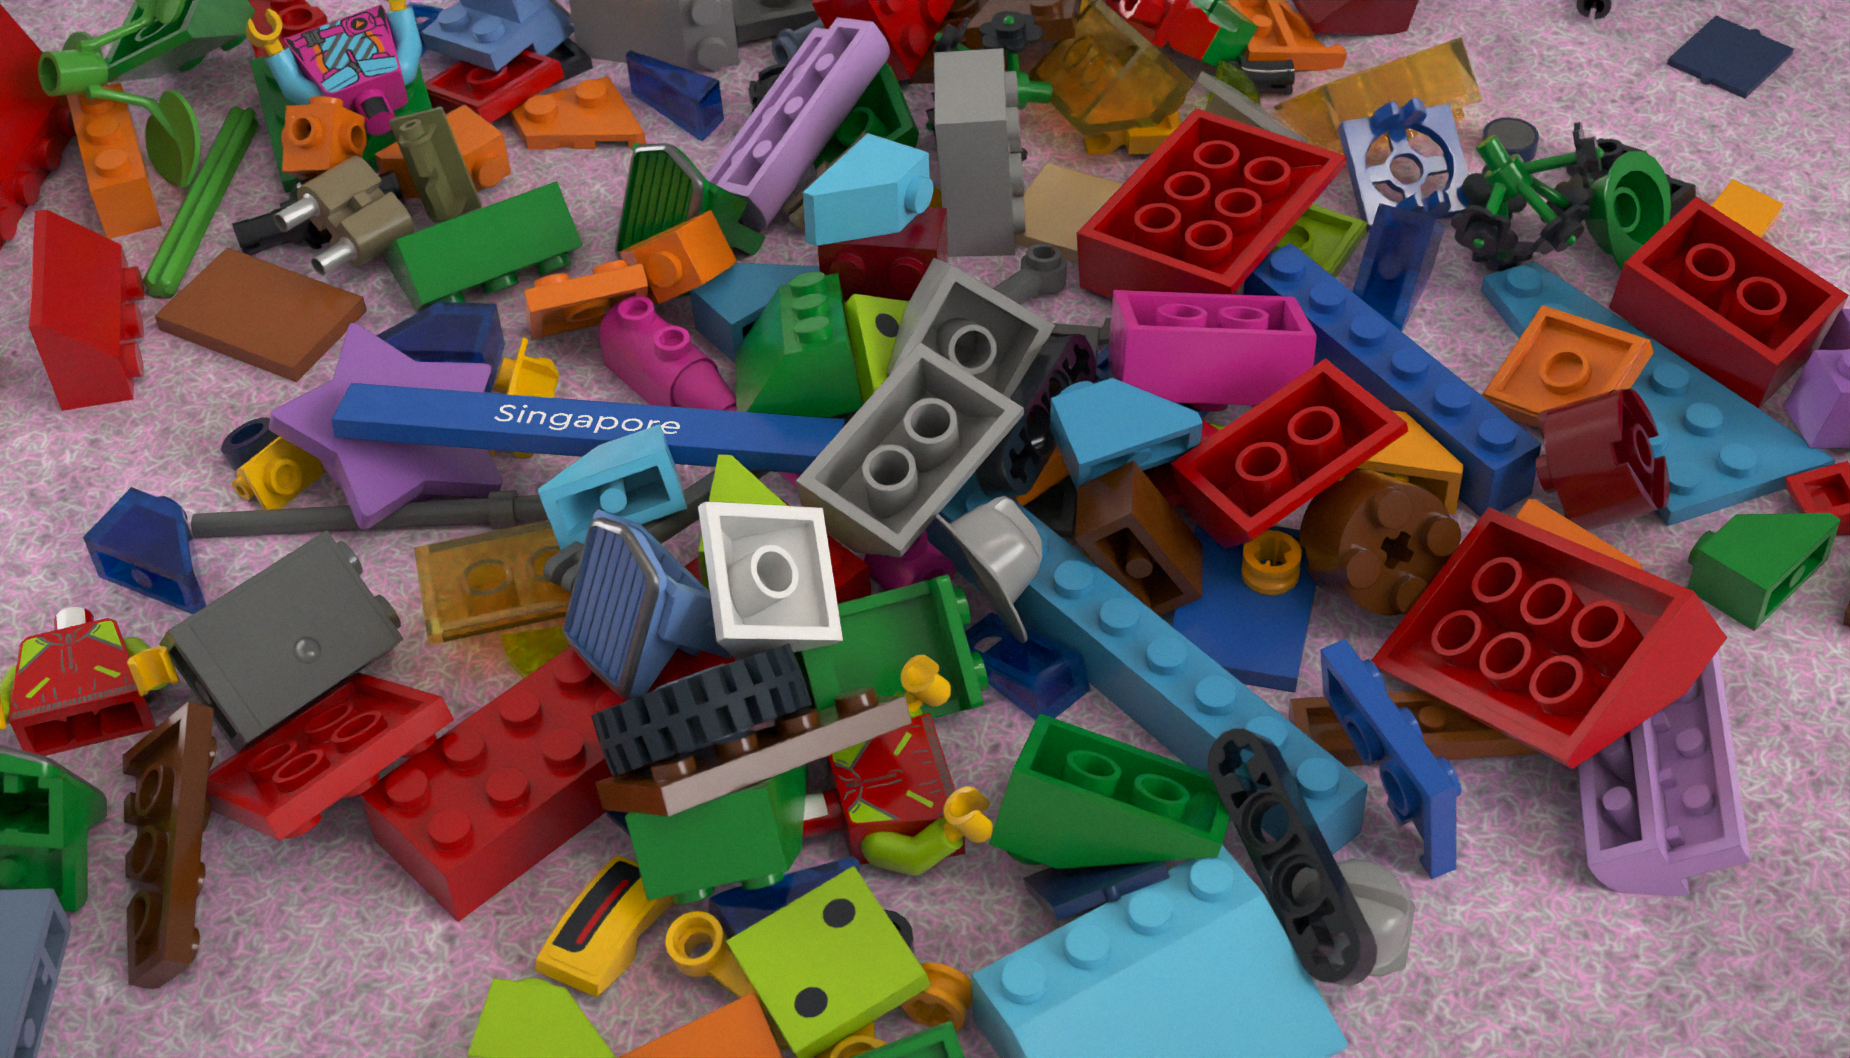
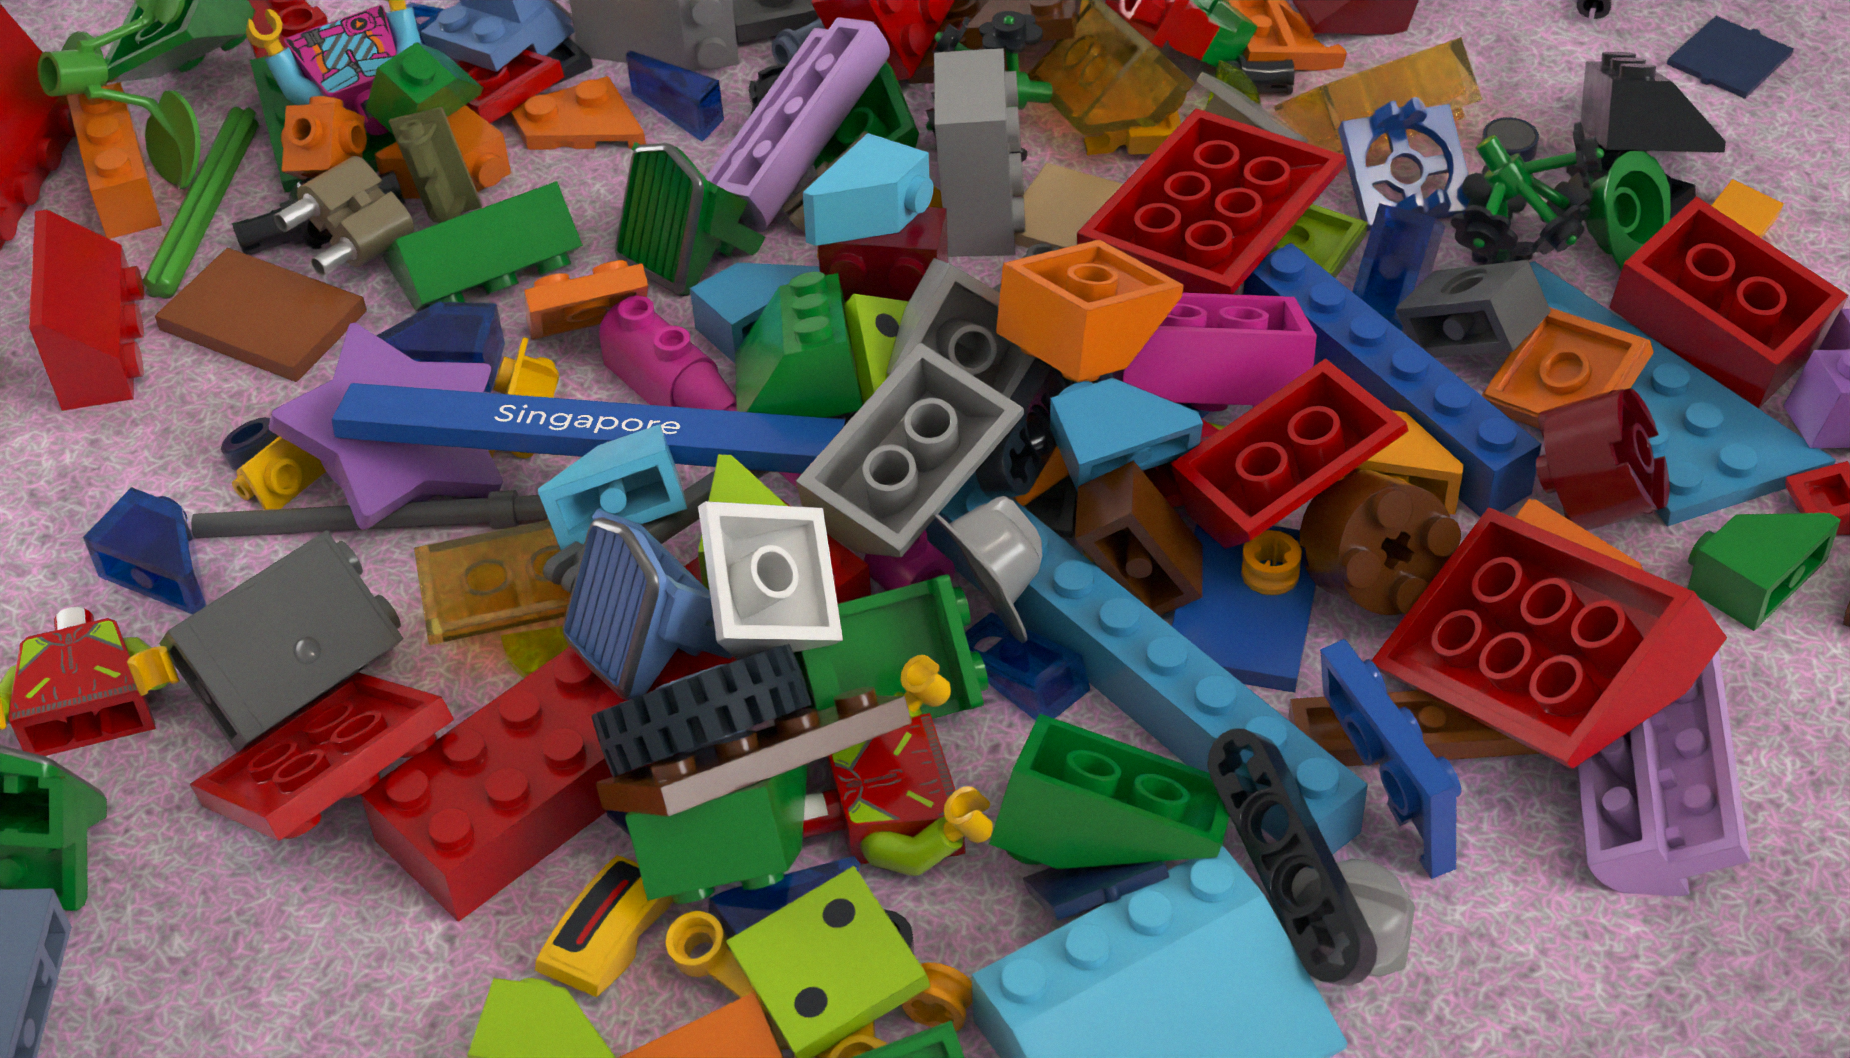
(165, 858): reddish brown wing -> none
(417, 82): none -> green slope
(682, 257): orange slope -> none
(1083, 307): none -> orange slope
(1474, 309): none -> dark grey brick
(1640, 109): none -> black slope

